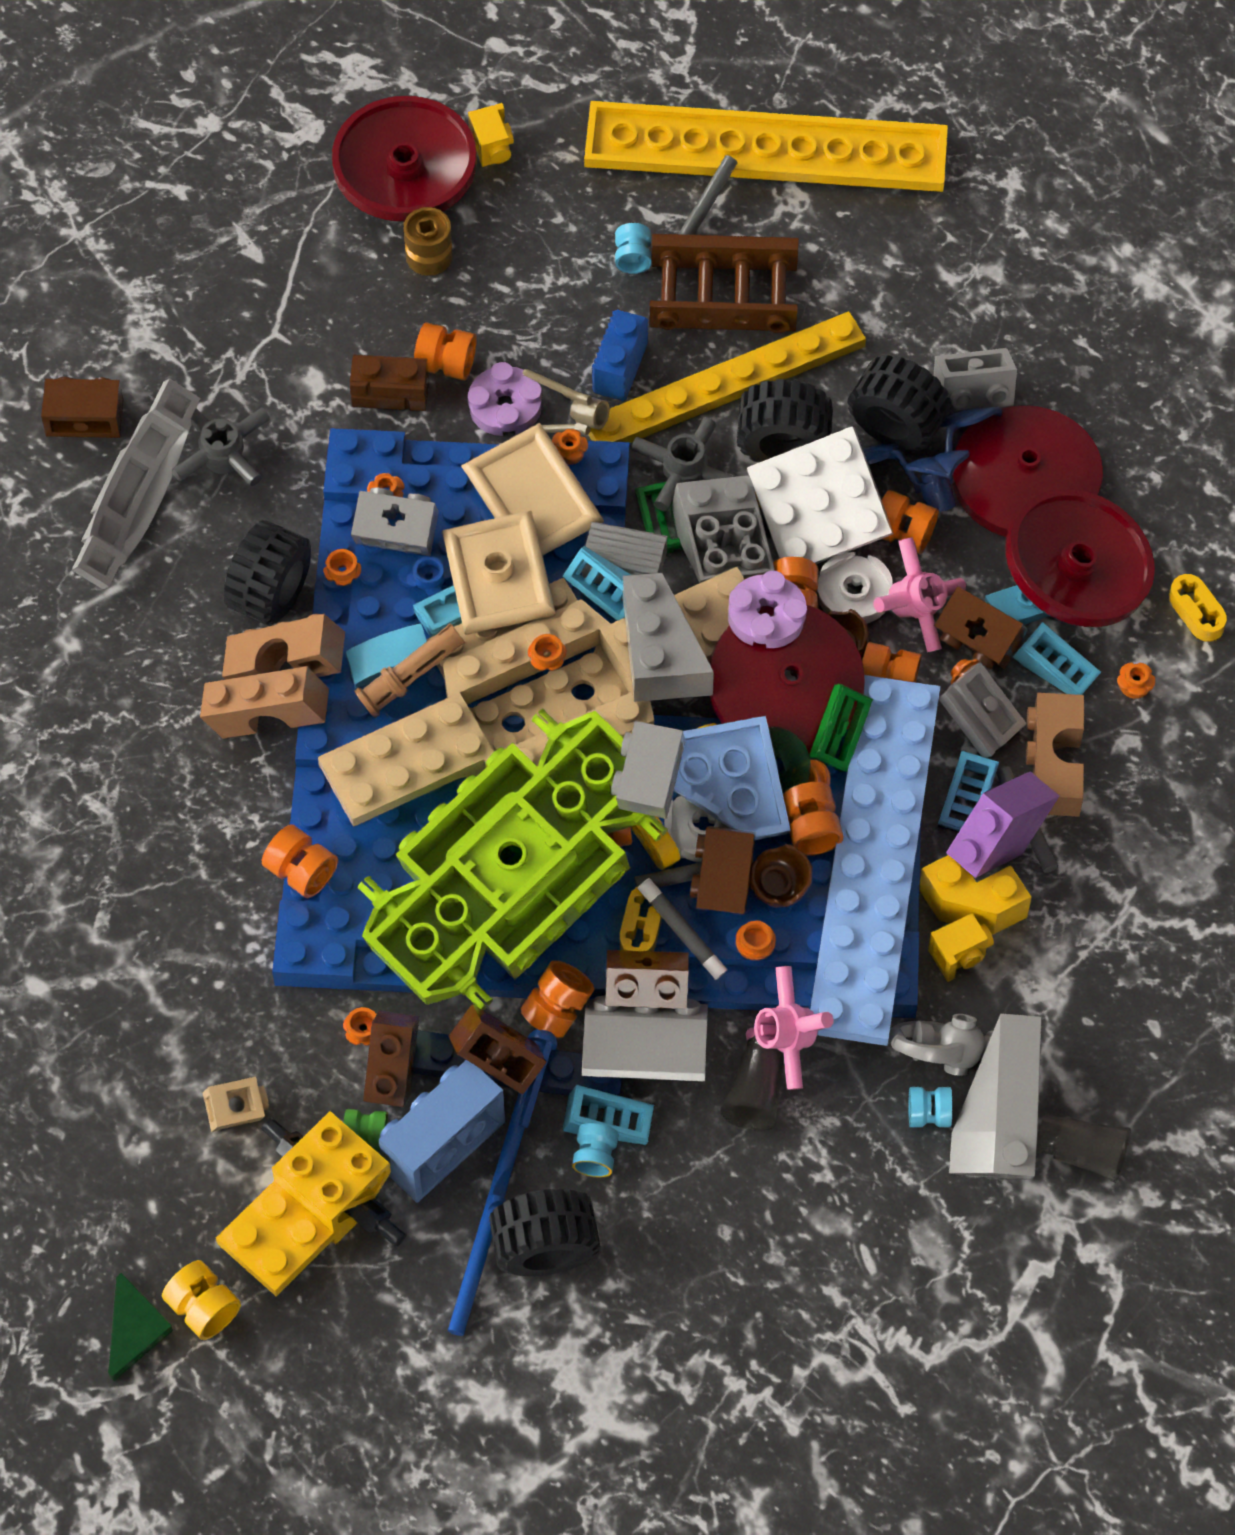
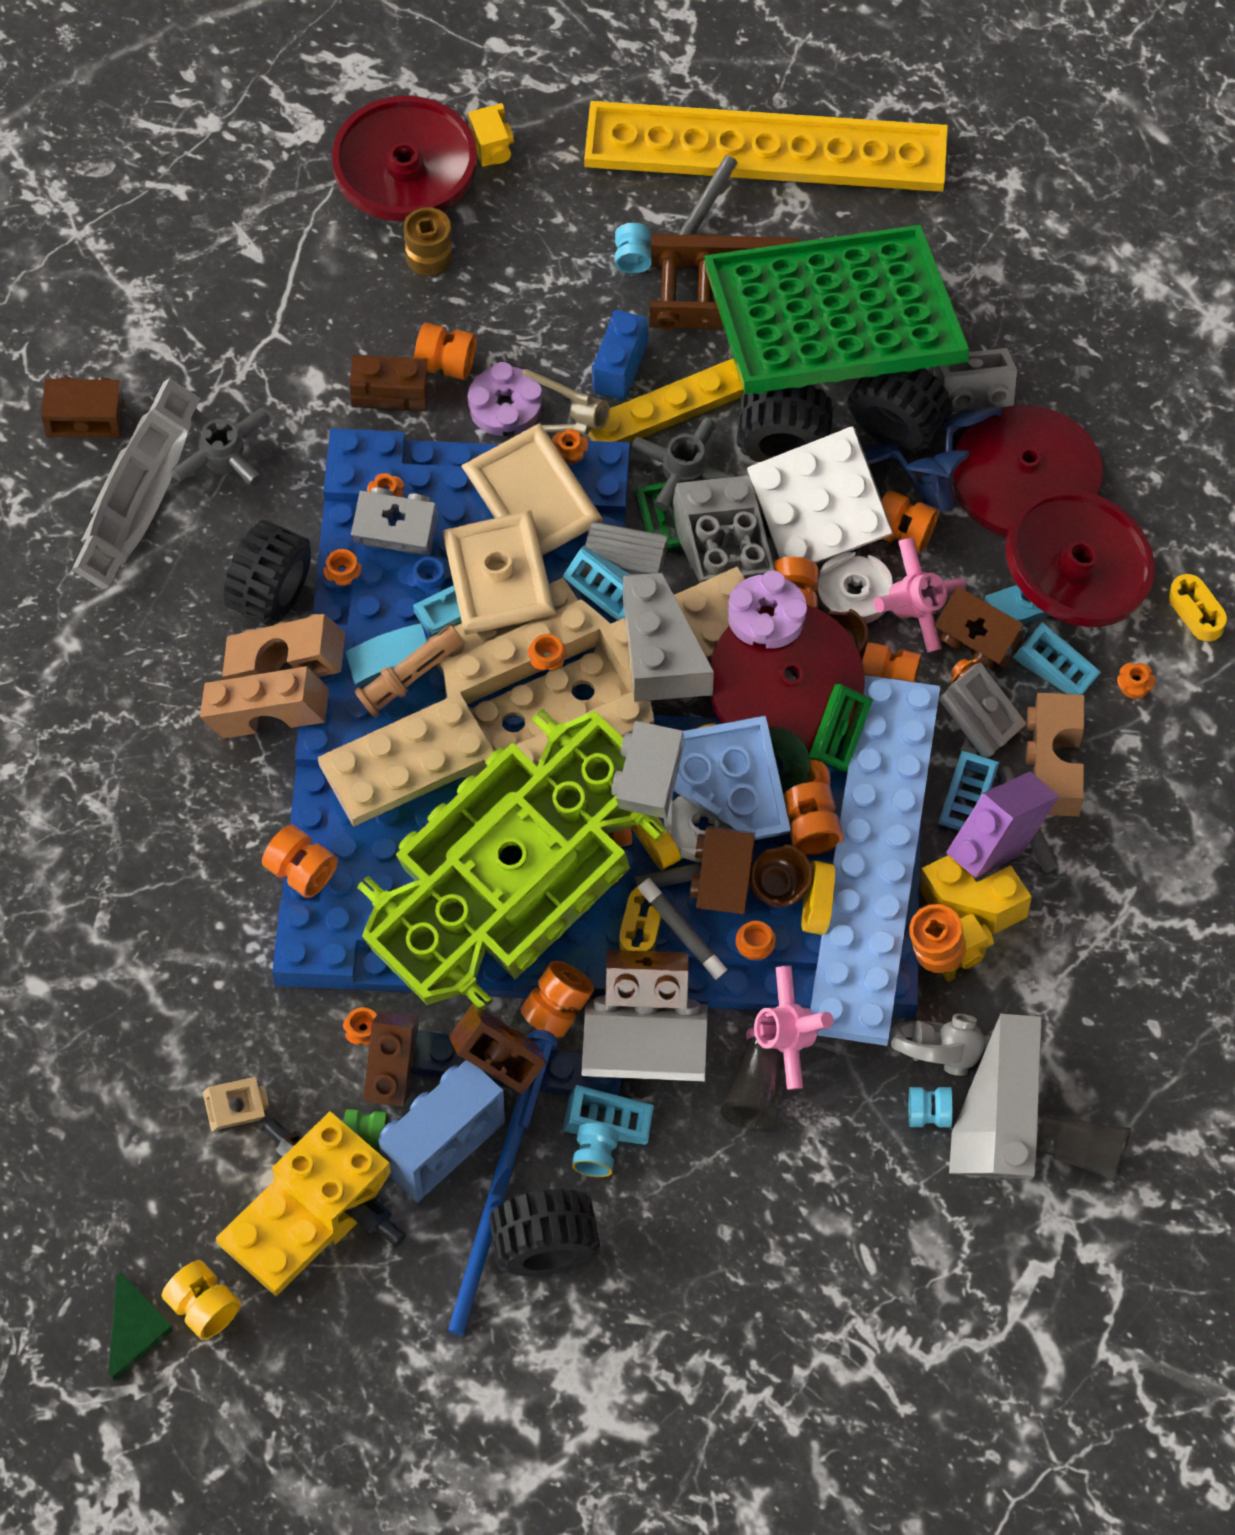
(819, 899): none -> yellow beam
(835, 309): none -> green plate
(937, 938): none -> orange wheel

